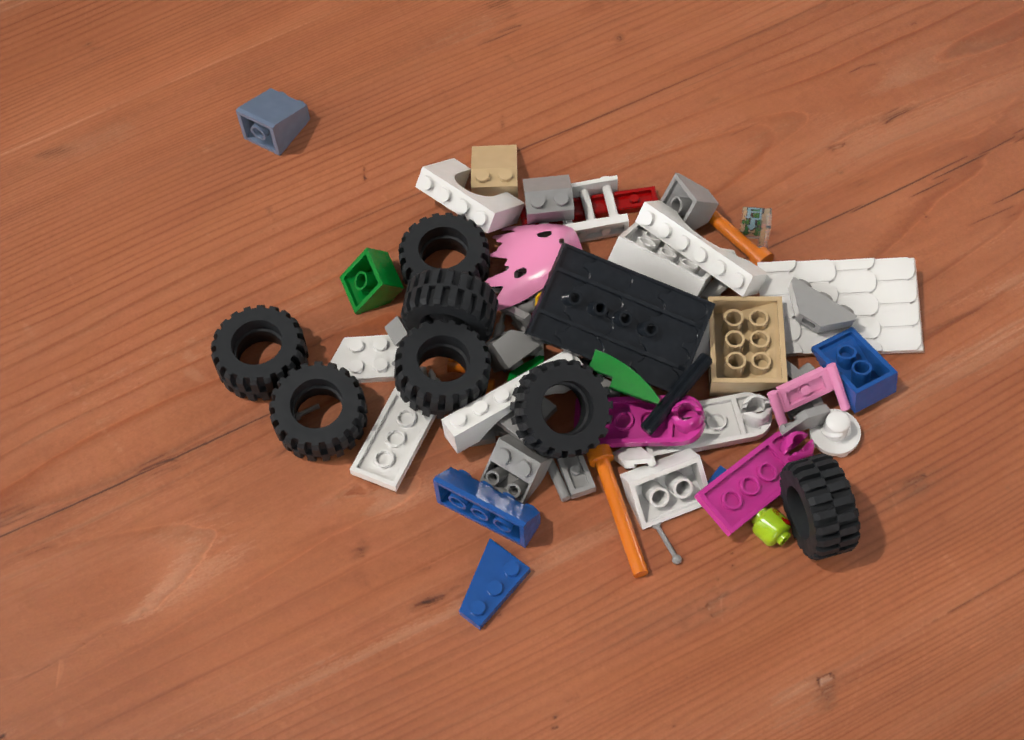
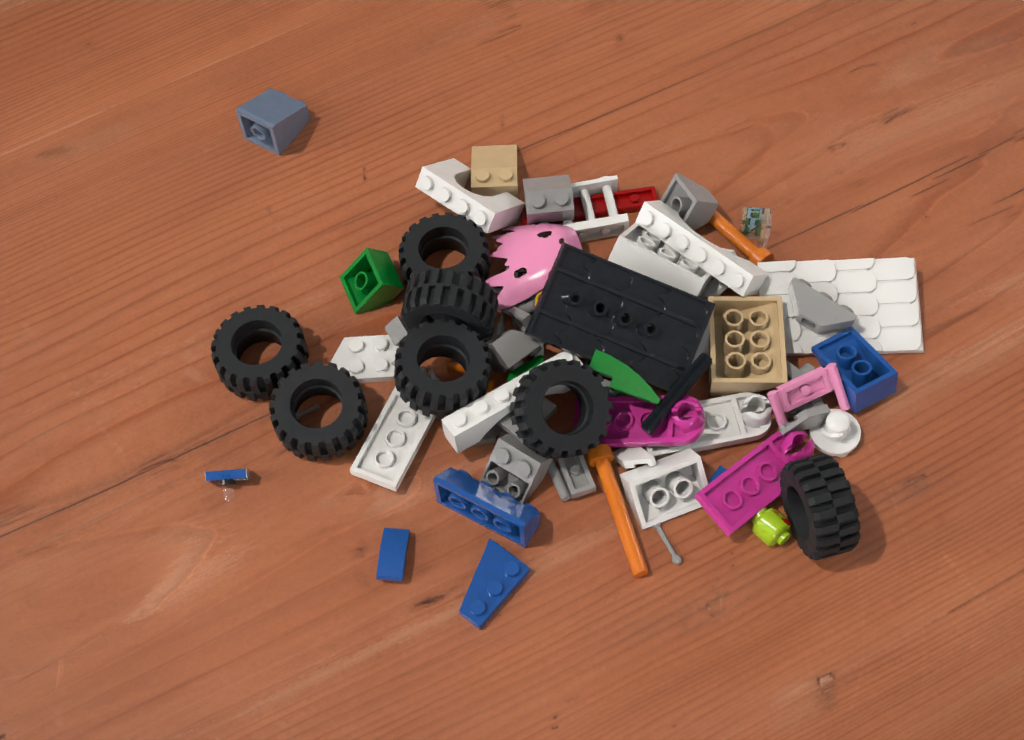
(228, 477): none -> piece
(393, 554): none -> blue slope

